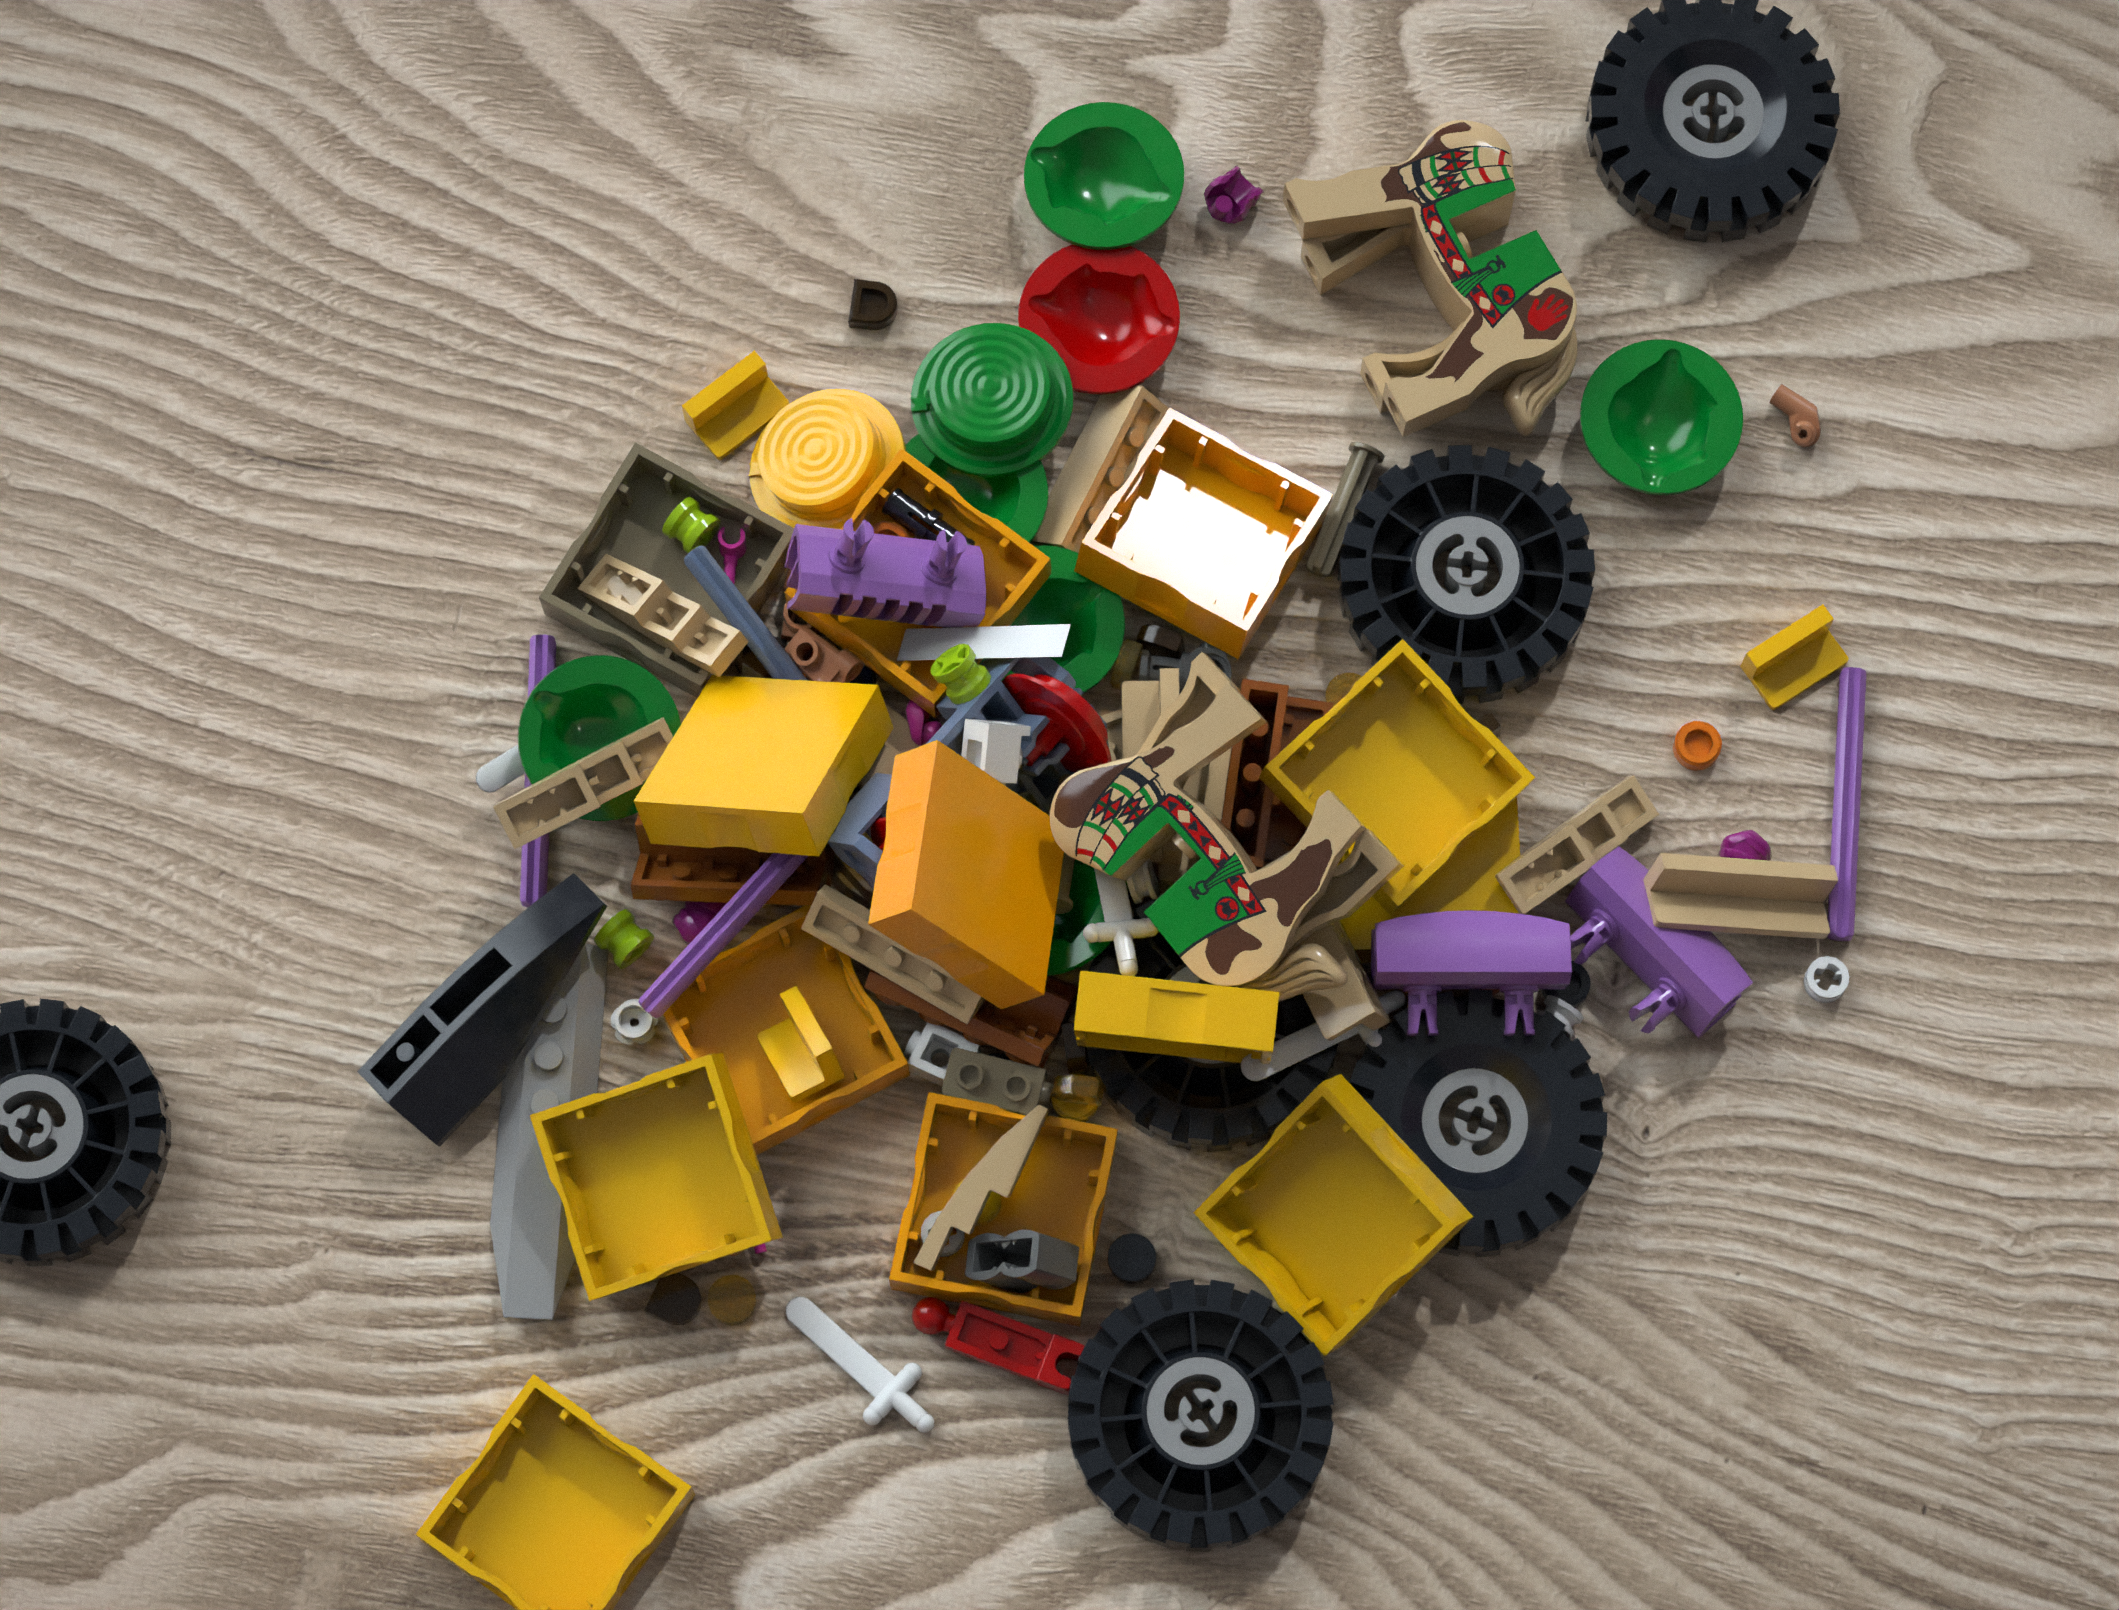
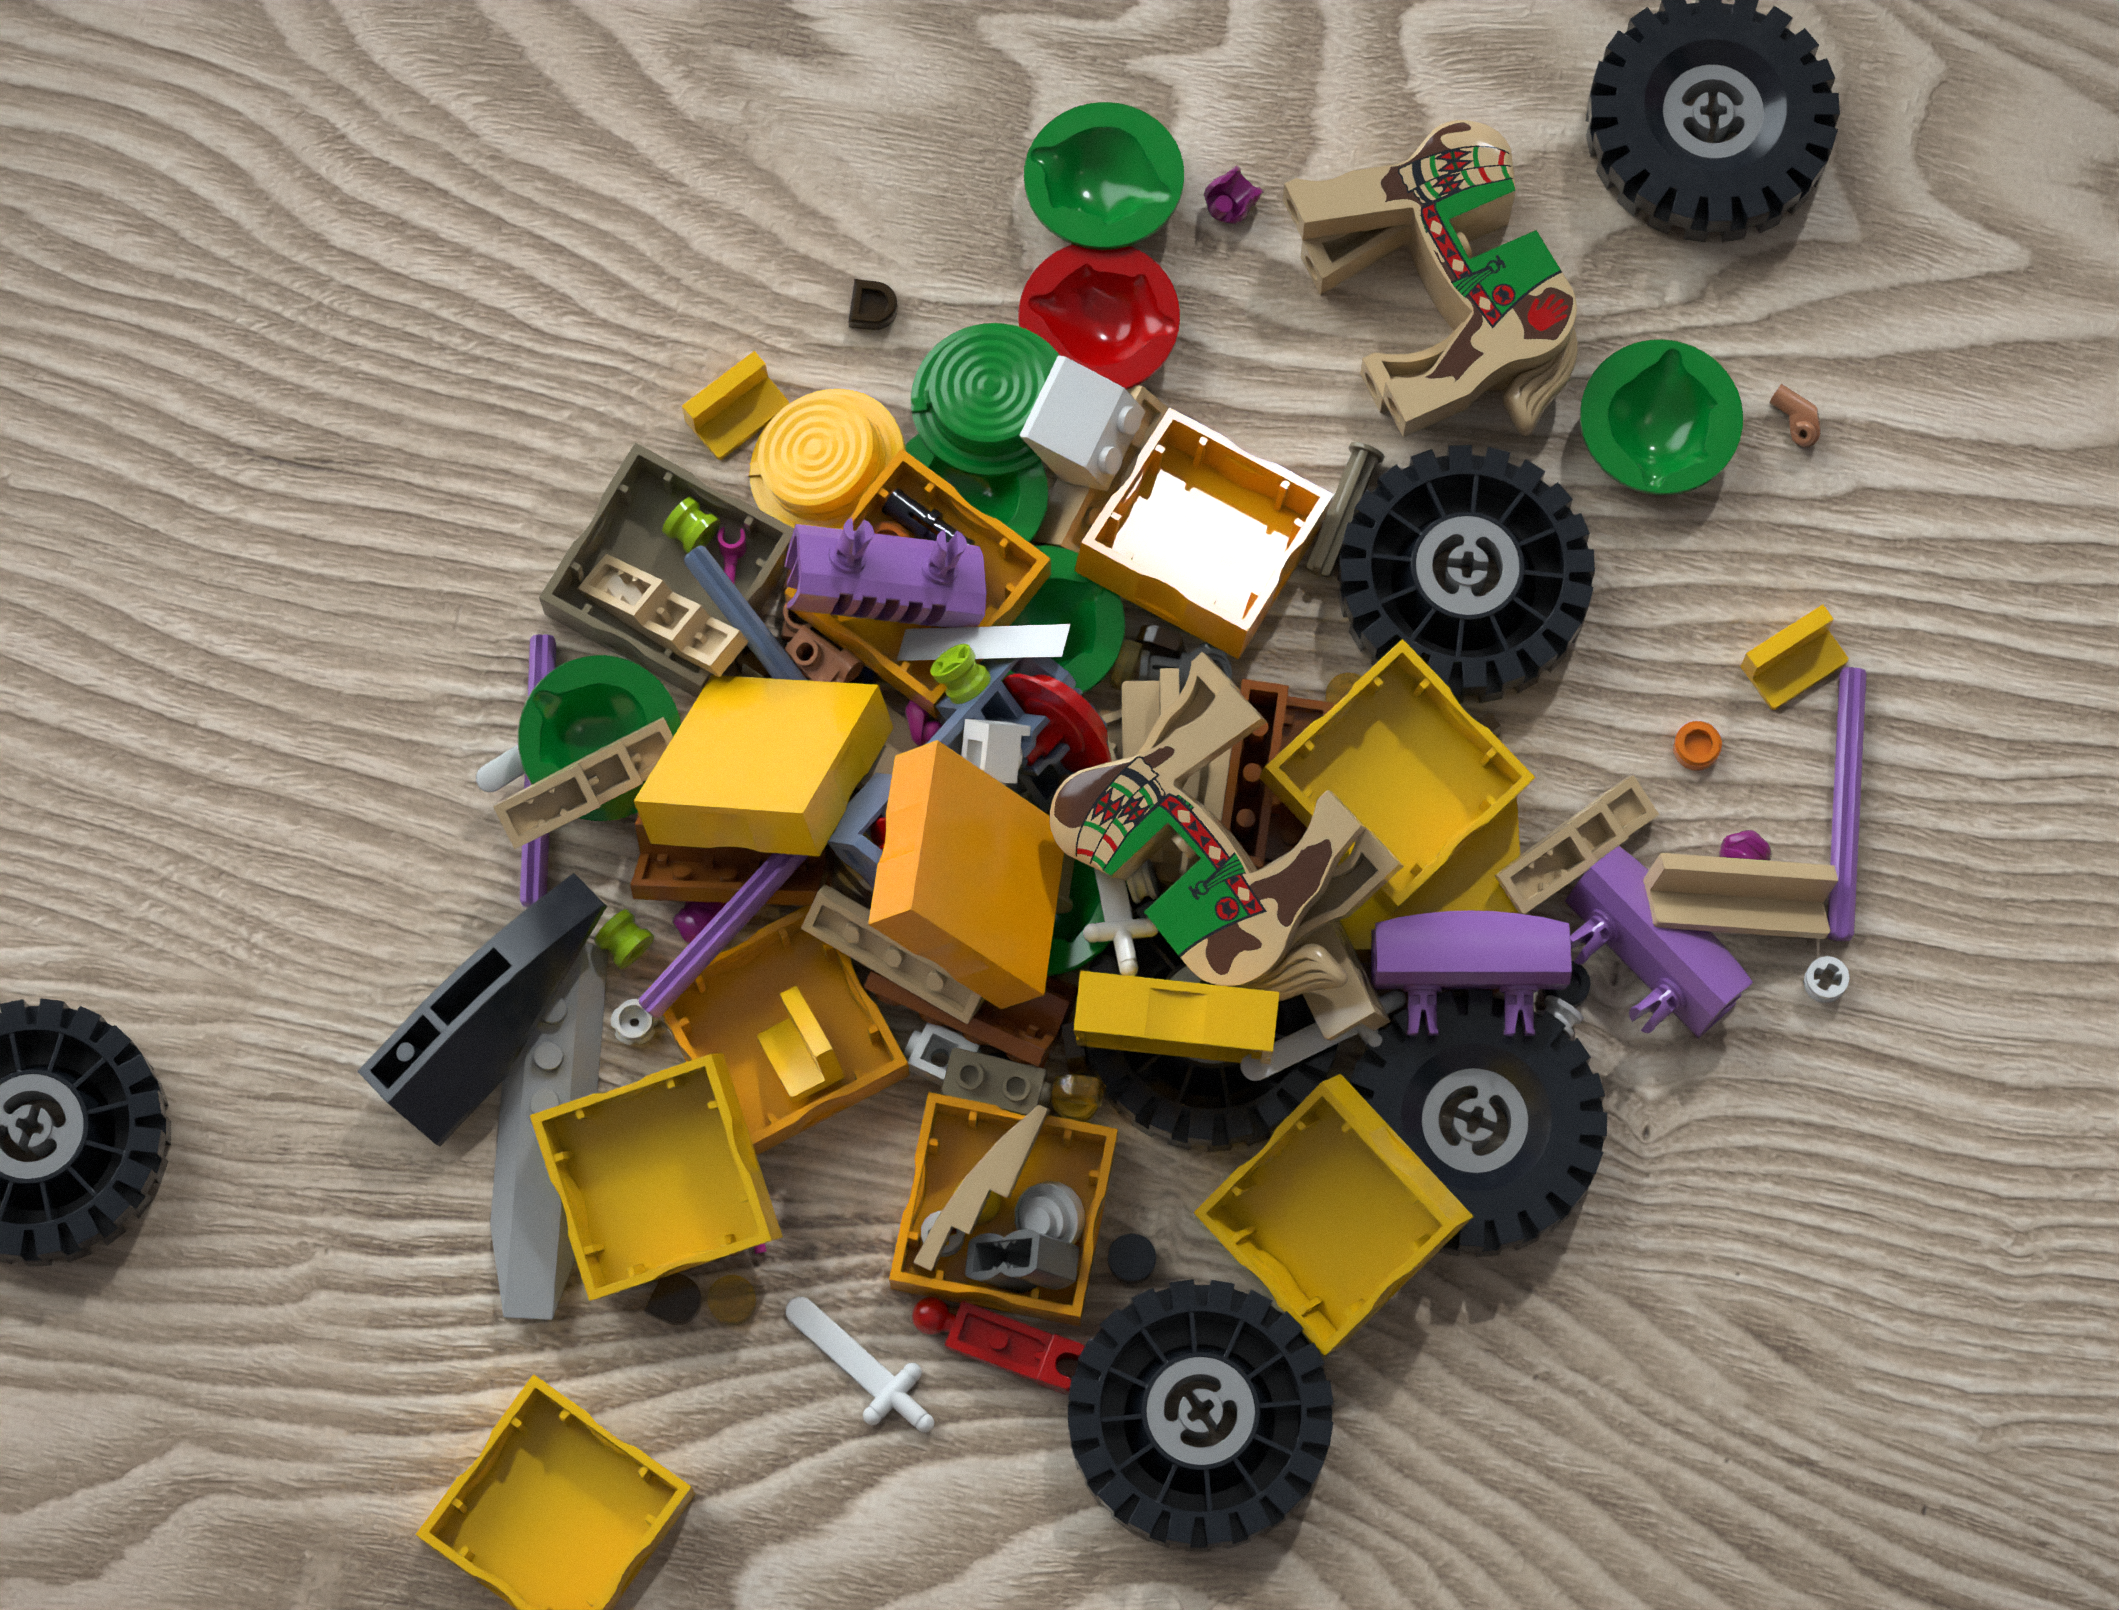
(1051, 1210): none -> white plate
(1082, 425): none -> white slope

